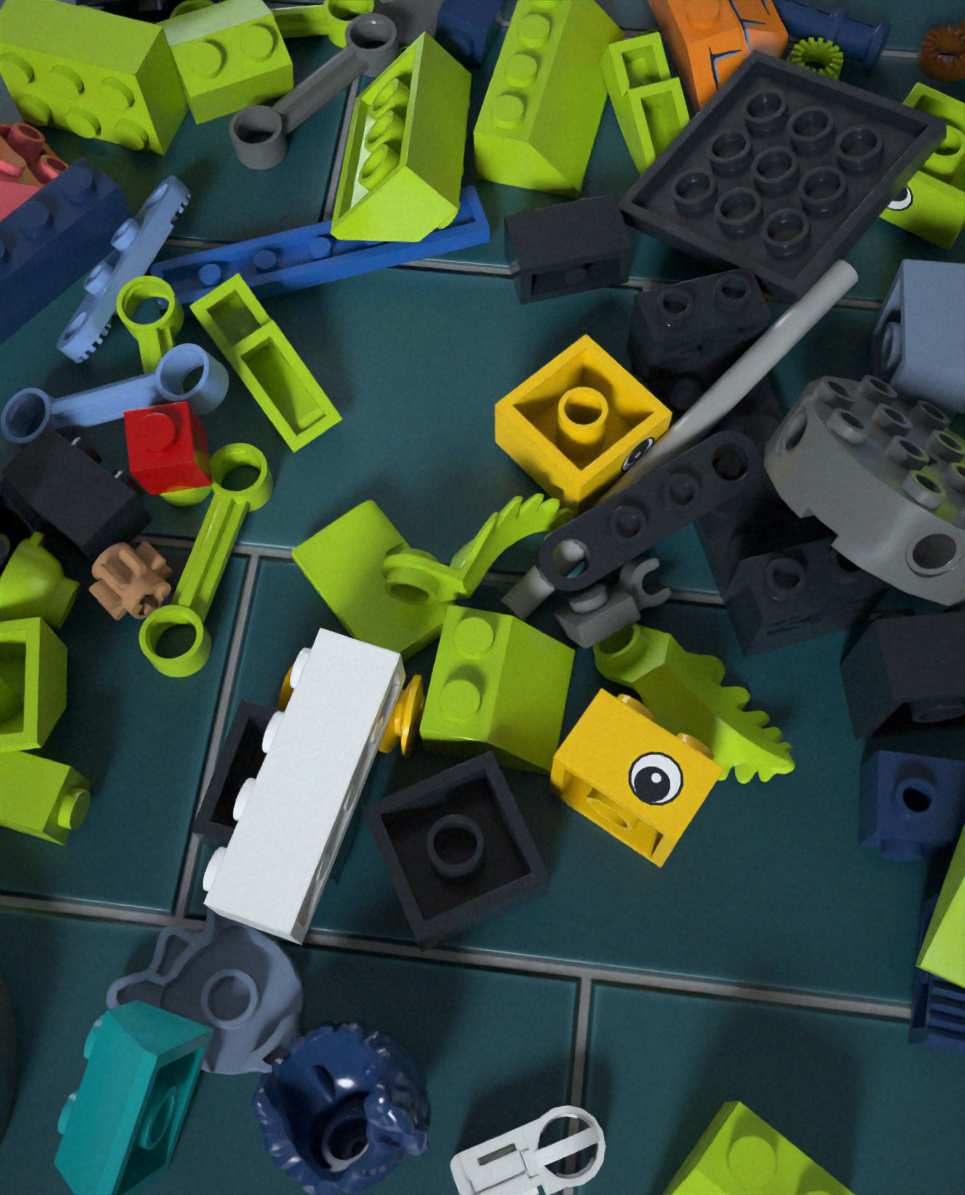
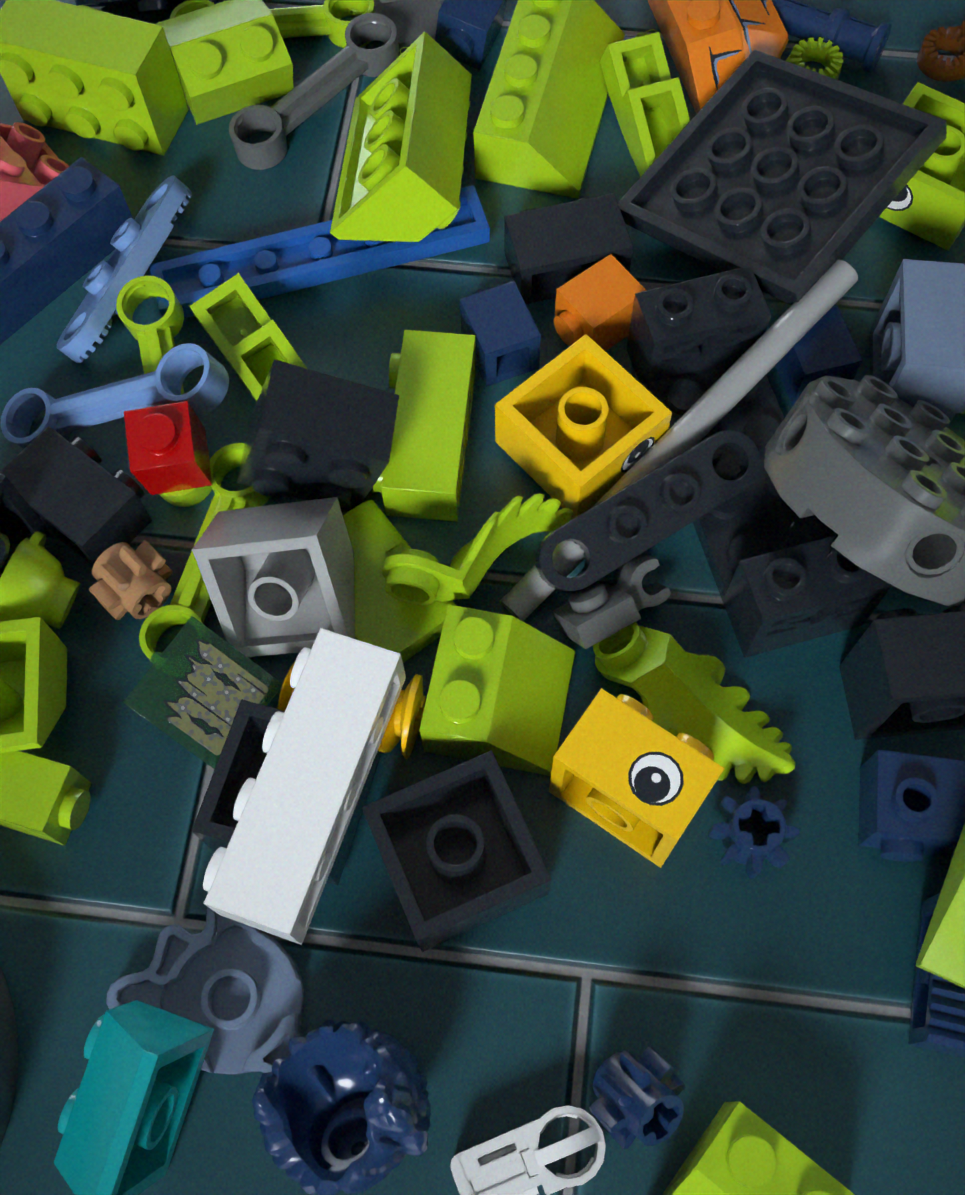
(198, 688): none -> piece
(279, 575): none -> light grey slope
(317, 437): none -> black brick
(431, 425): none -> lime brick
(503, 332): none -> dark blue brick
(597, 304): none -> orange brick
(638, 1098): none -> dark blue gear
(766, 820): none -> dark blue gear
(821, 352): none -> dark blue brick

